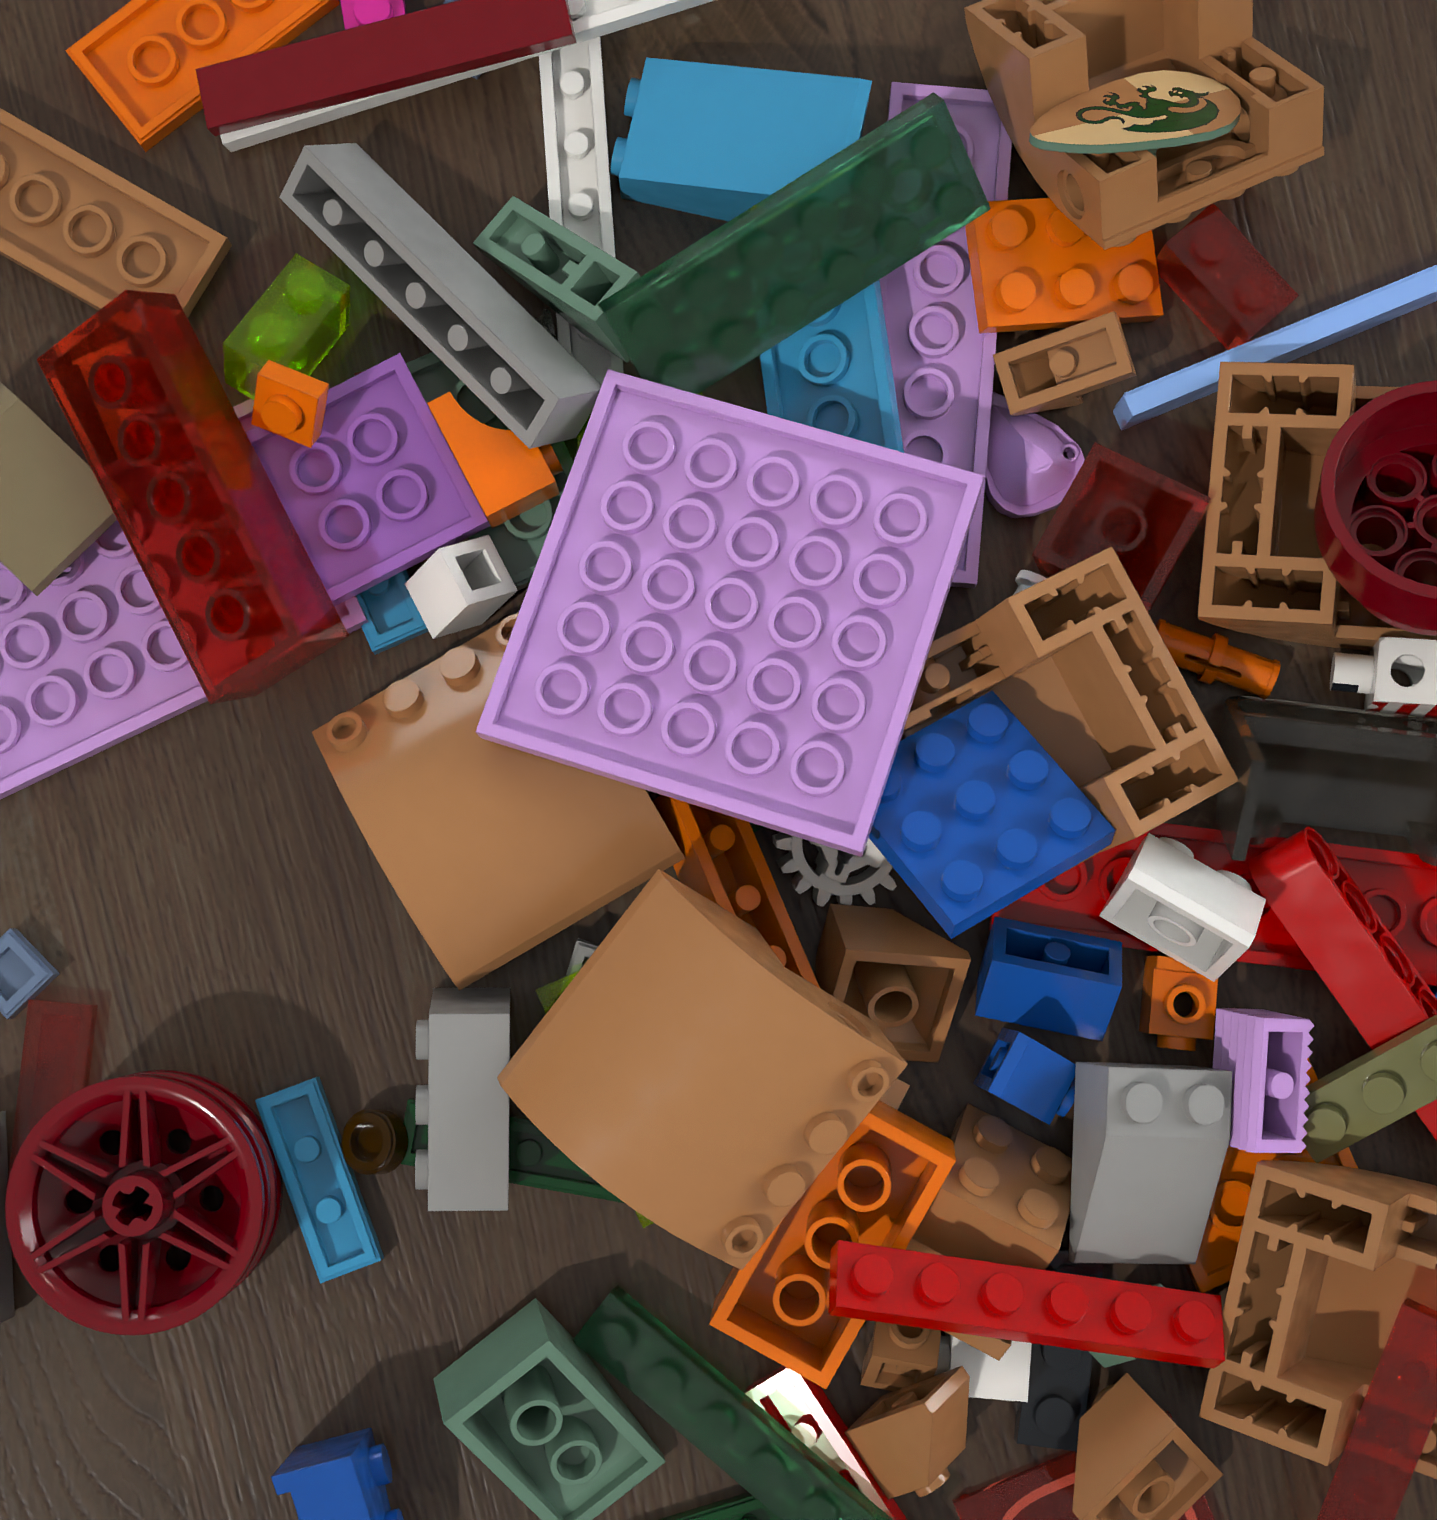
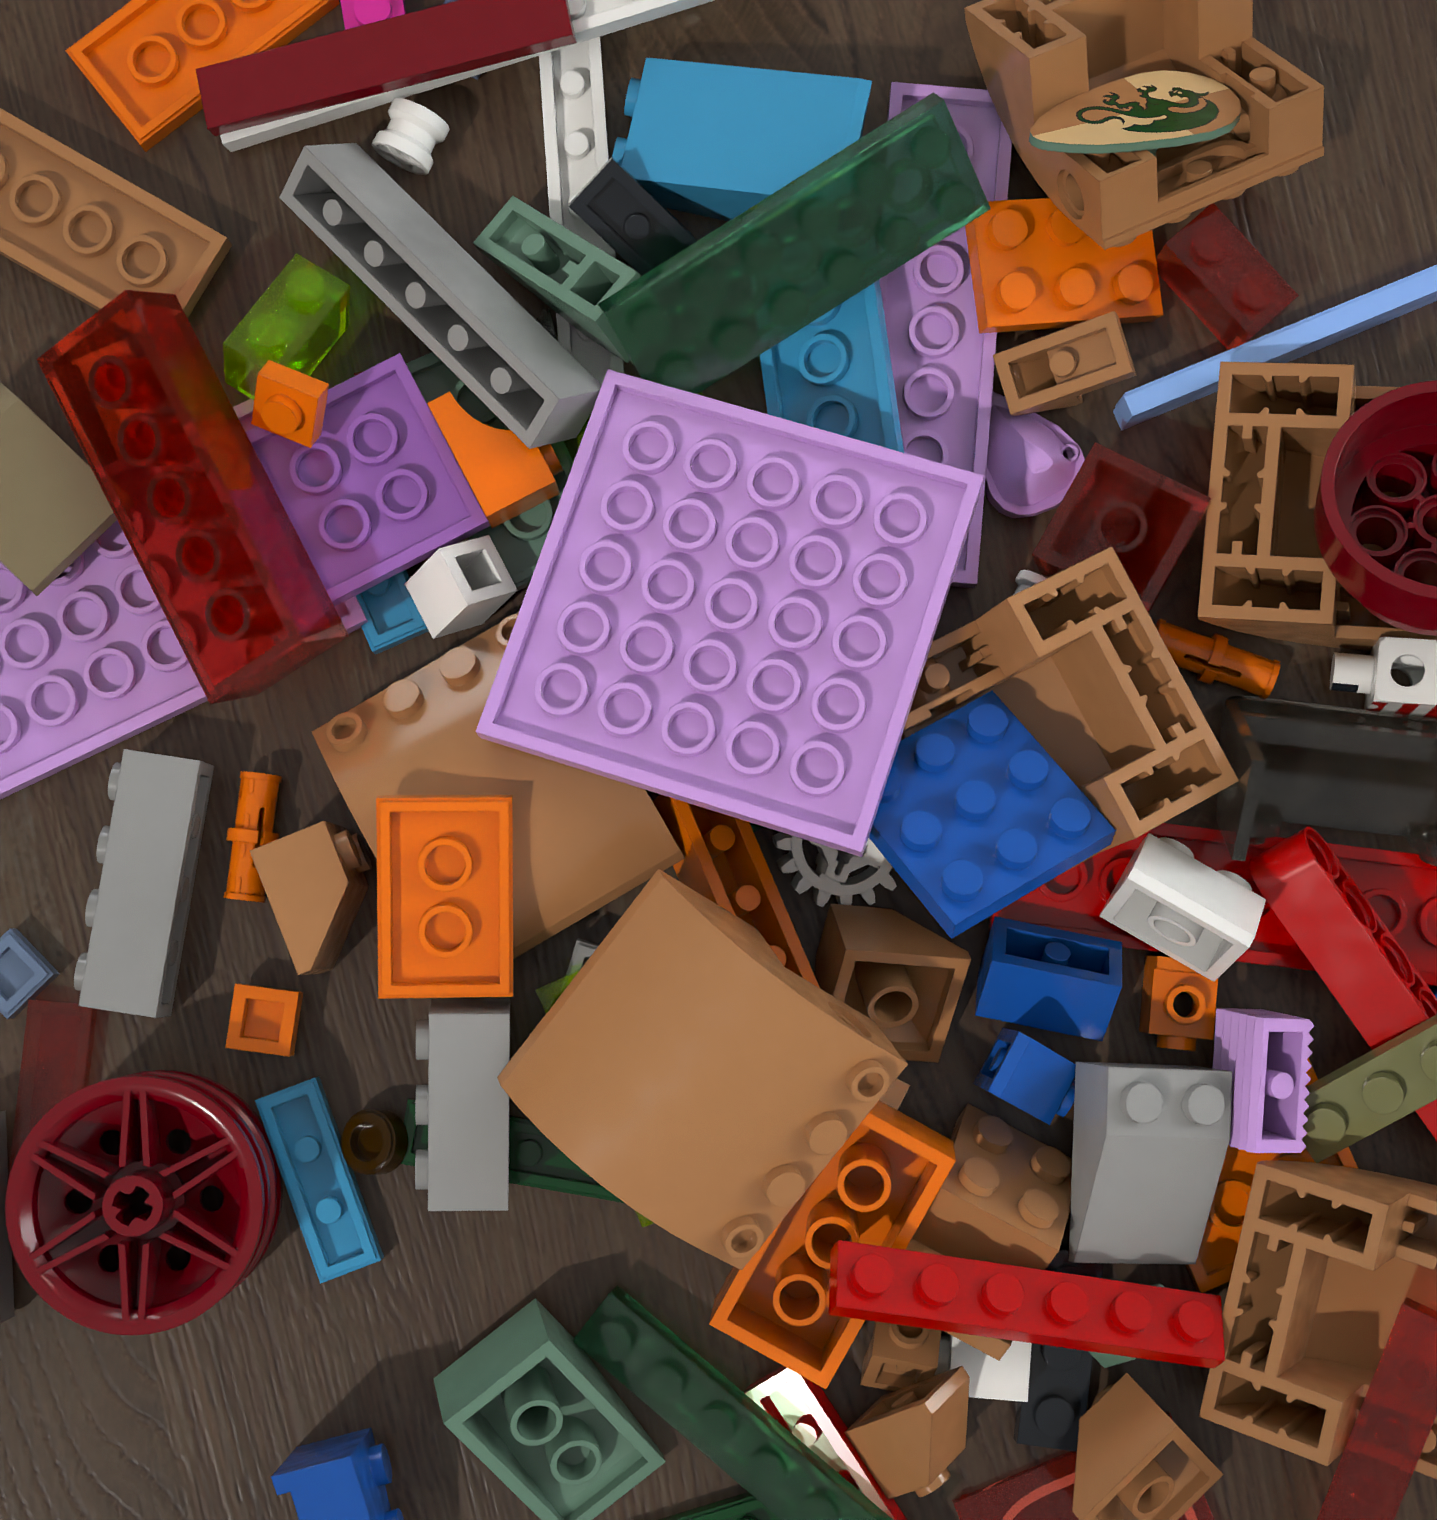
(144, 884): none -> light grey brick
(252, 829): none -> orange pin
(264, 1019): none -> orange plate
(314, 890): none -> medium nougat slope
(410, 136): none -> white wheel
(444, 896): none -> orange tile
(630, 218): none -> black plate

